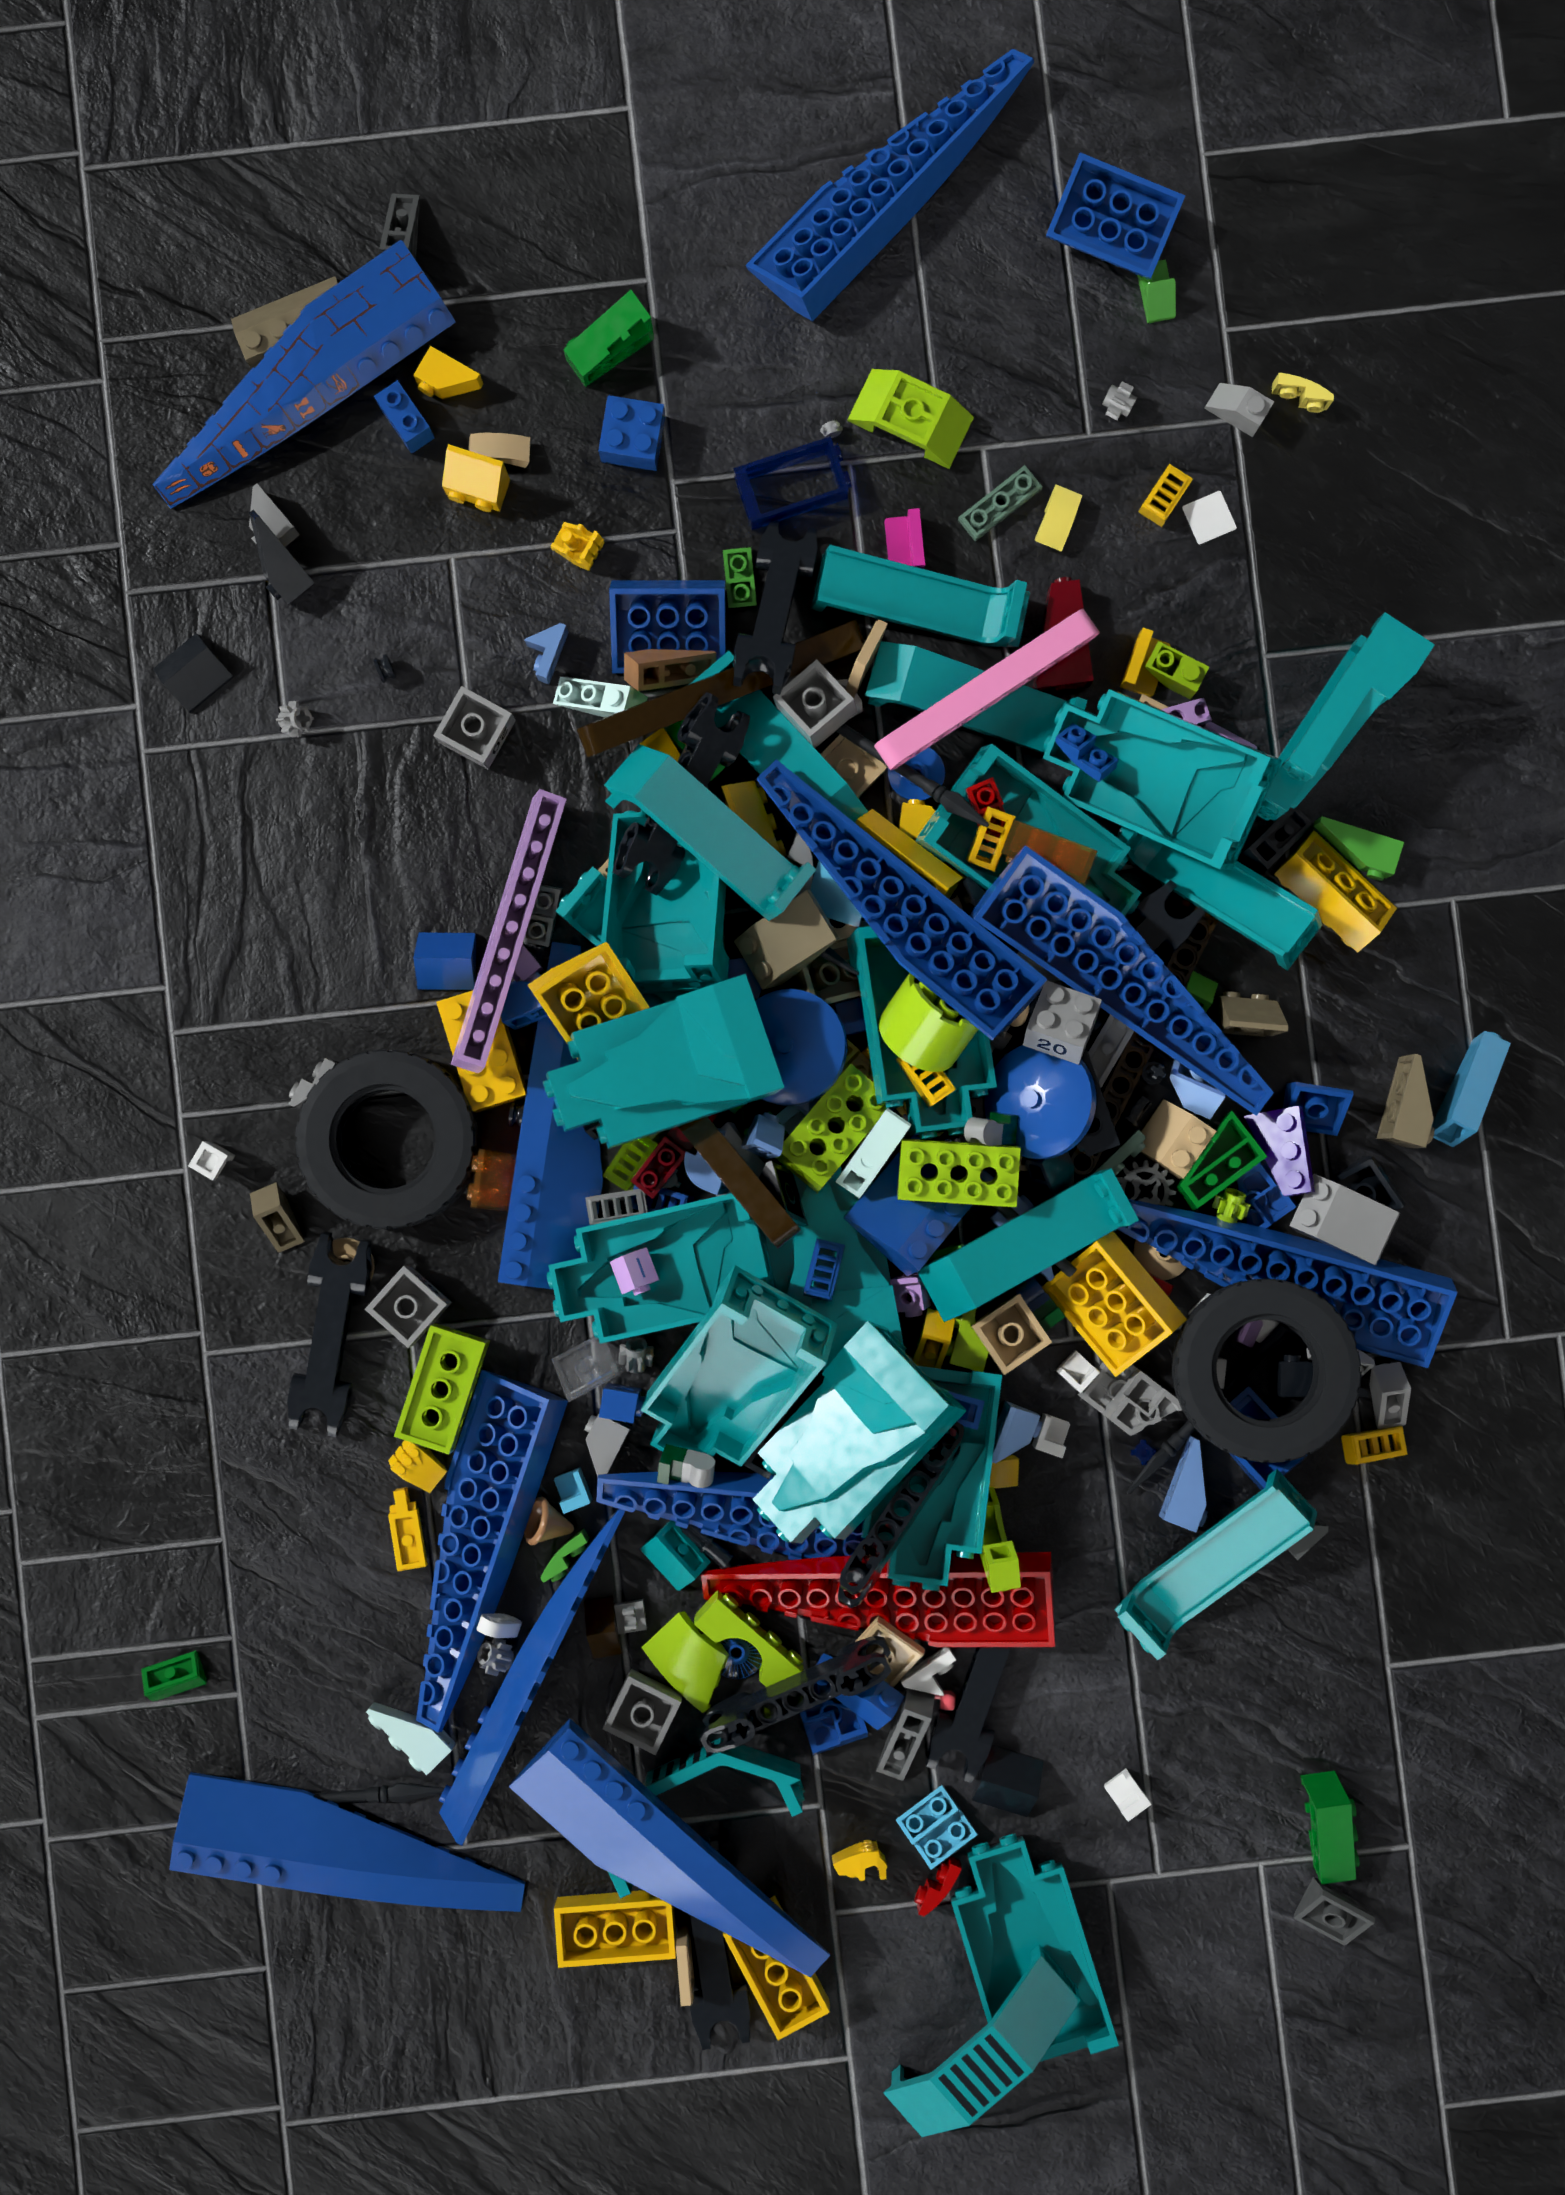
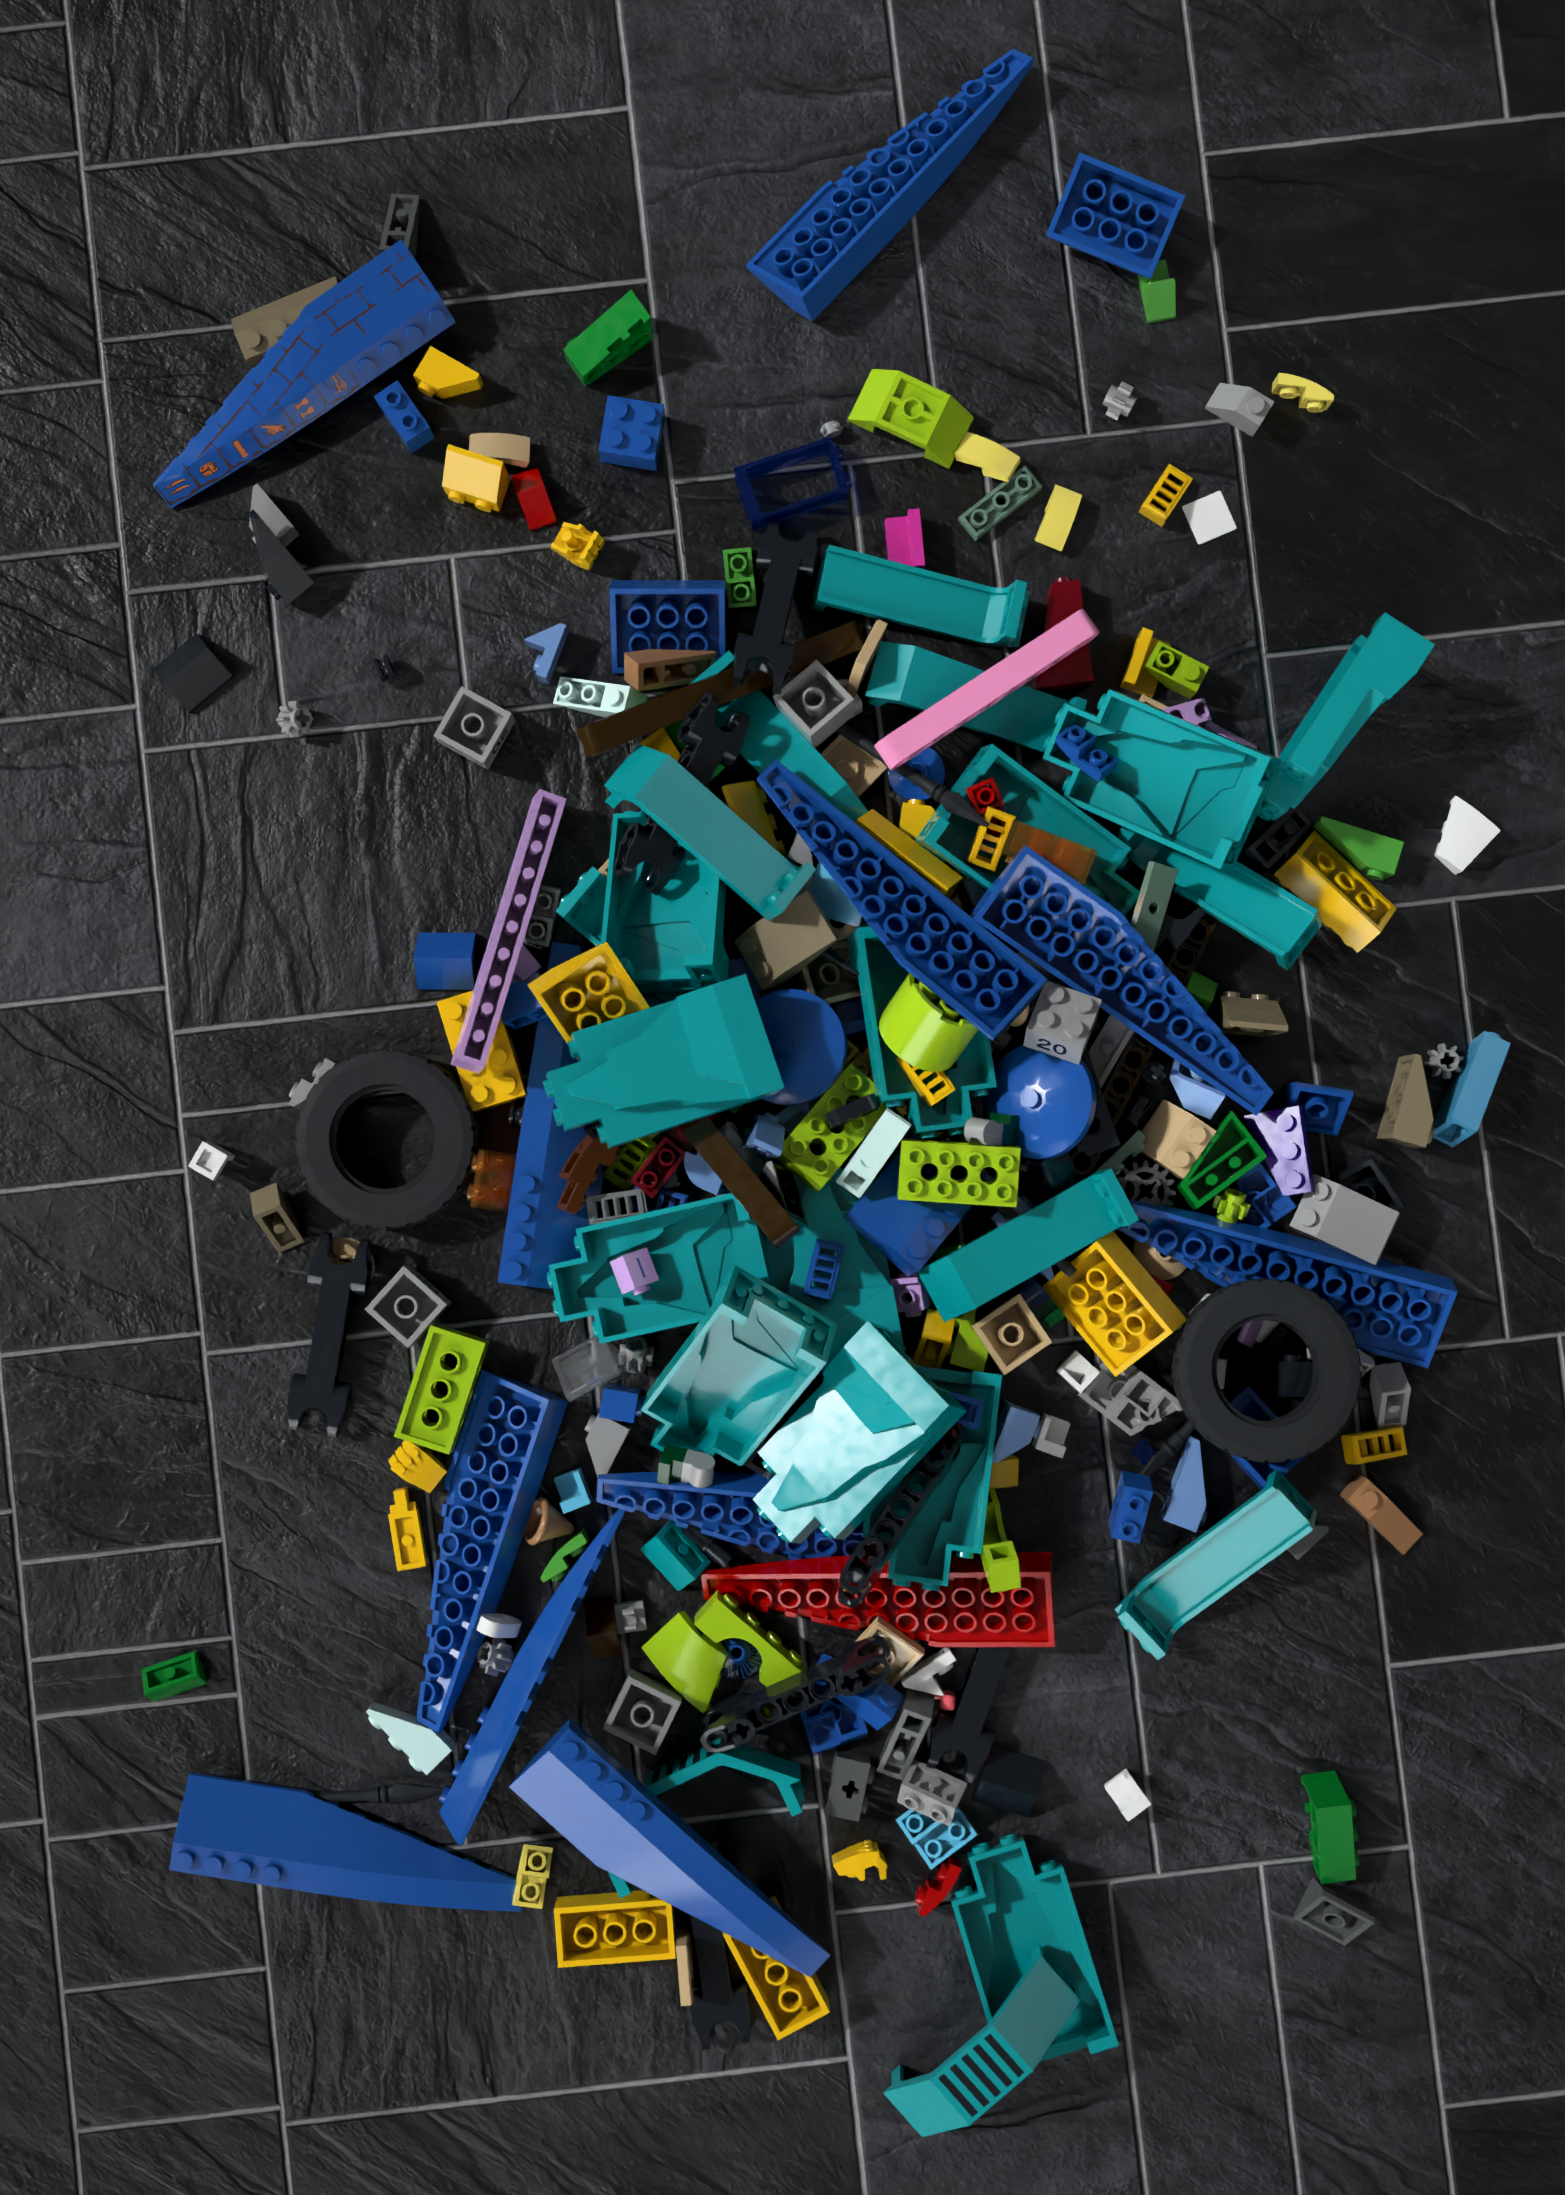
(532, 1876): none -> light yellow slope
(533, 499): none -> red slope
(582, 1171): none -> reddish brown slope
(846, 1768): none -> dark grey brick
(852, 1111): none -> black beam
(931, 1792): none -> light grey bracket
(990, 456): none -> light yellow slope
(1130, 1506): none -> blue brick
(1153, 901): none -> sand green tile
(1381, 1513): none -> medium nougat slope
(1453, 1061): none -> light grey gear
(1463, 835): none -> white slope

